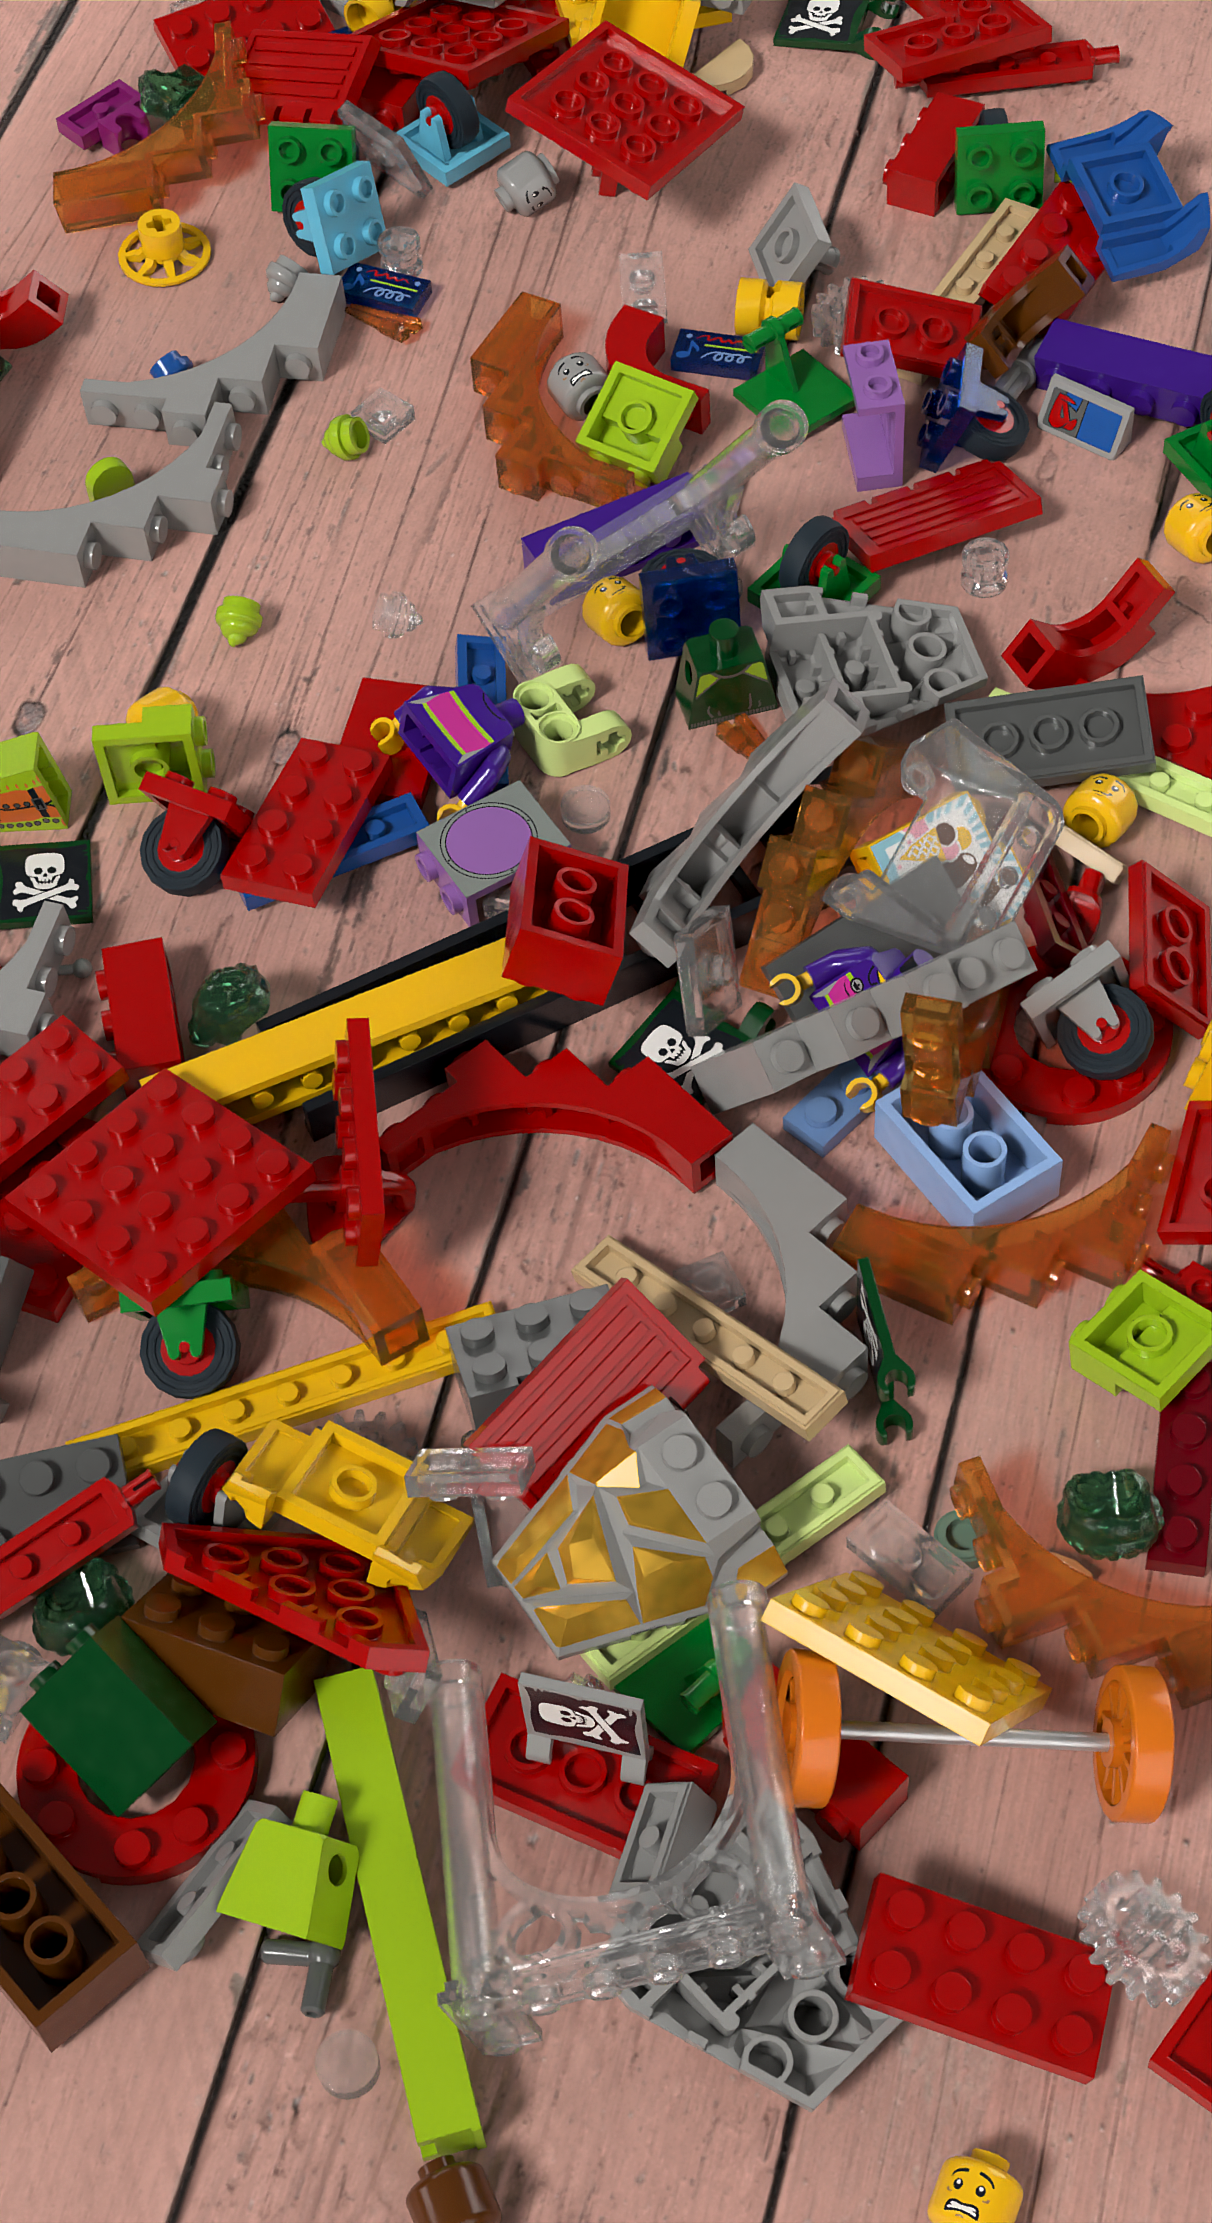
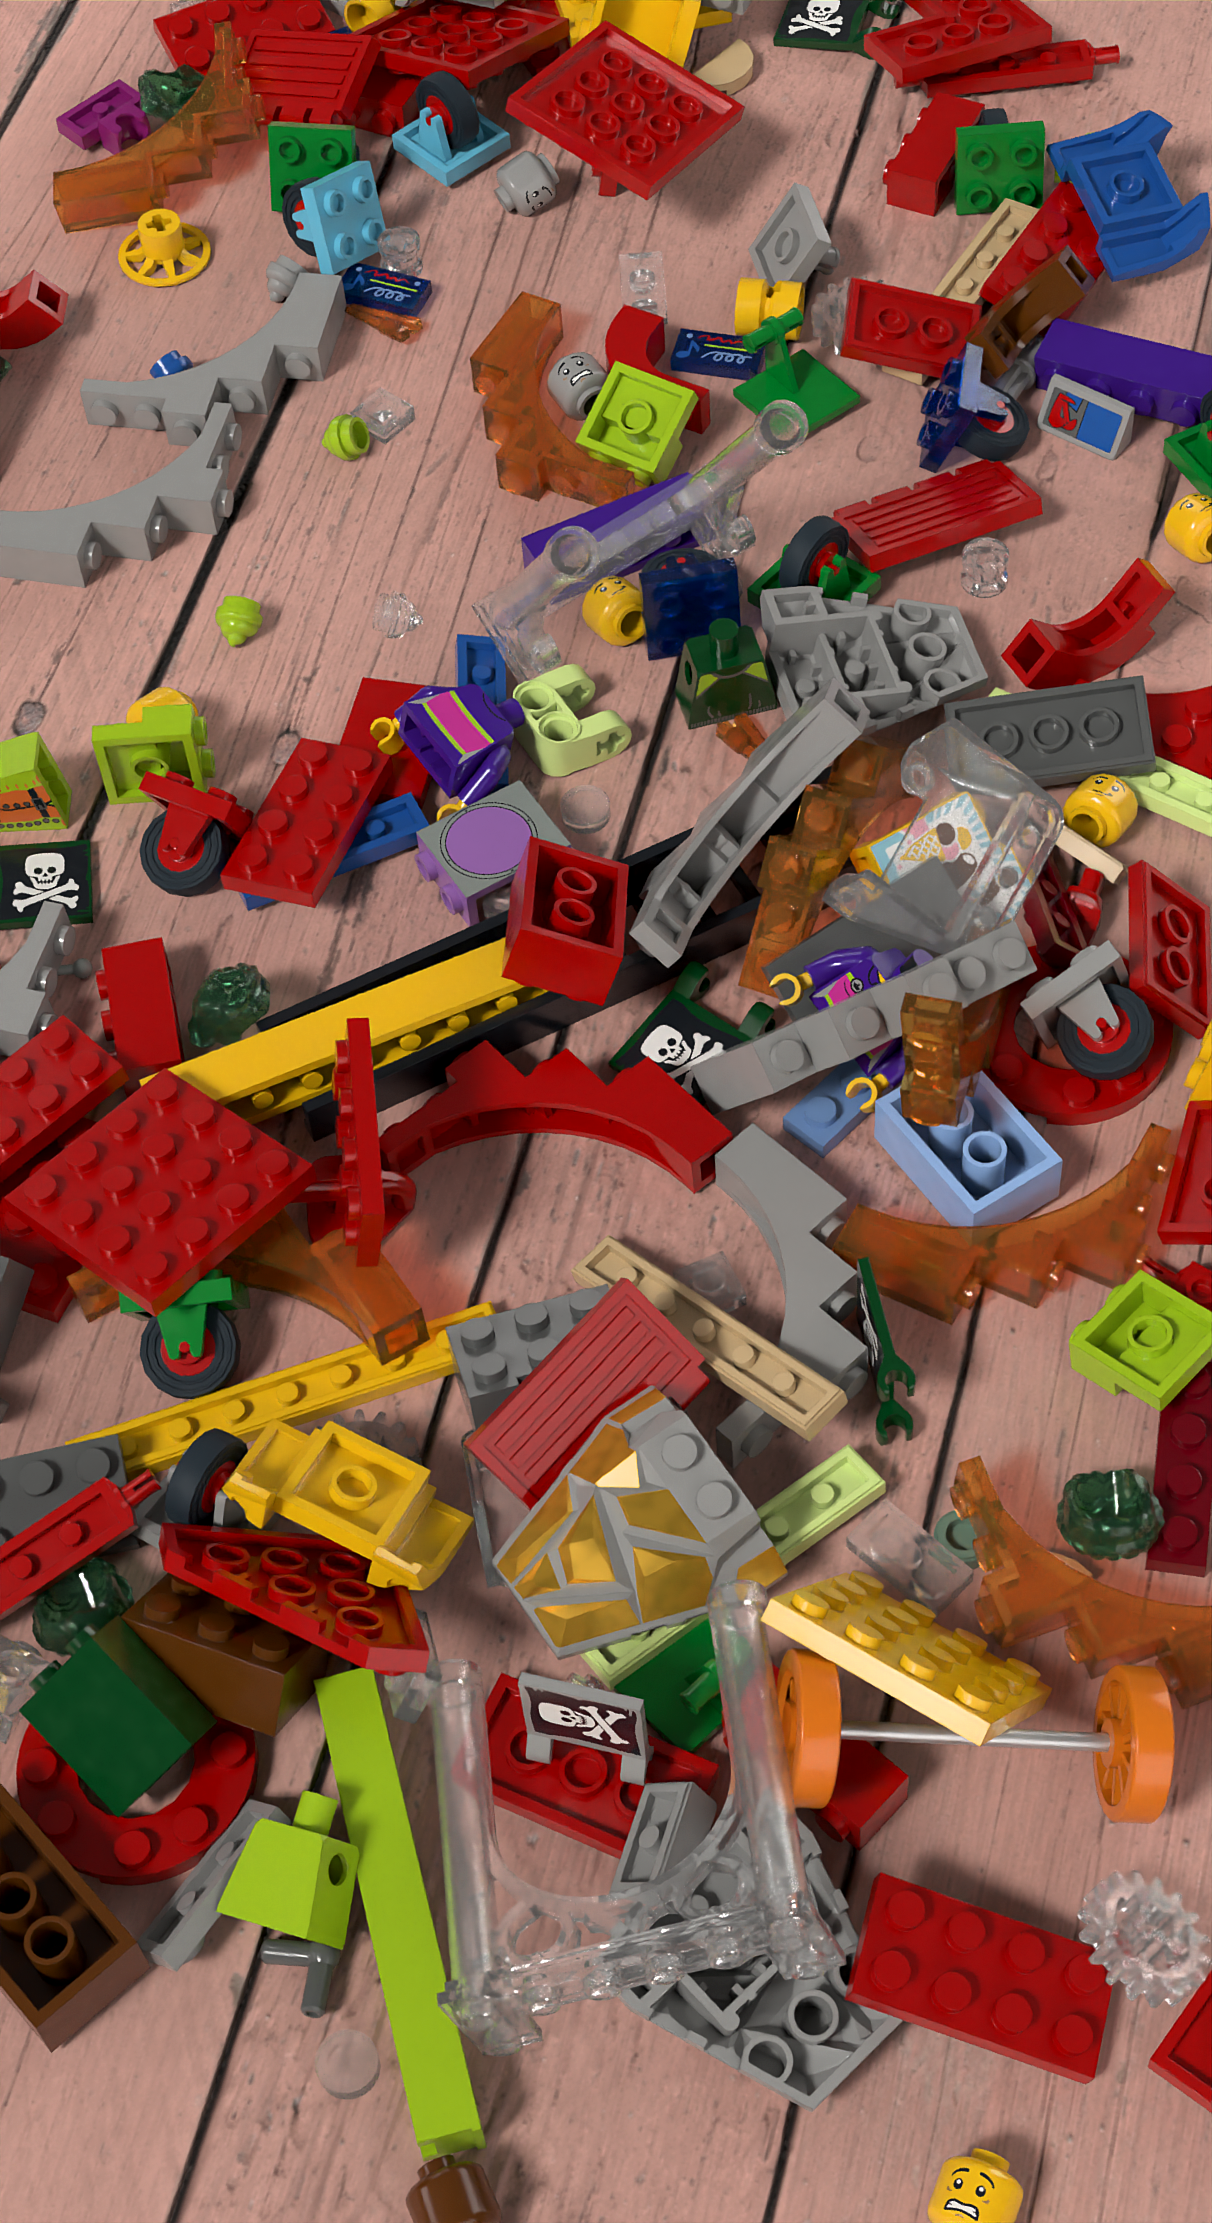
(108, 478): lime tile -> none
(386, 150): clear plate -> none
(466, 1472): clear plate -> none
(708, 970): clear plate -> none
(877, 429): medium lavender panel -> none

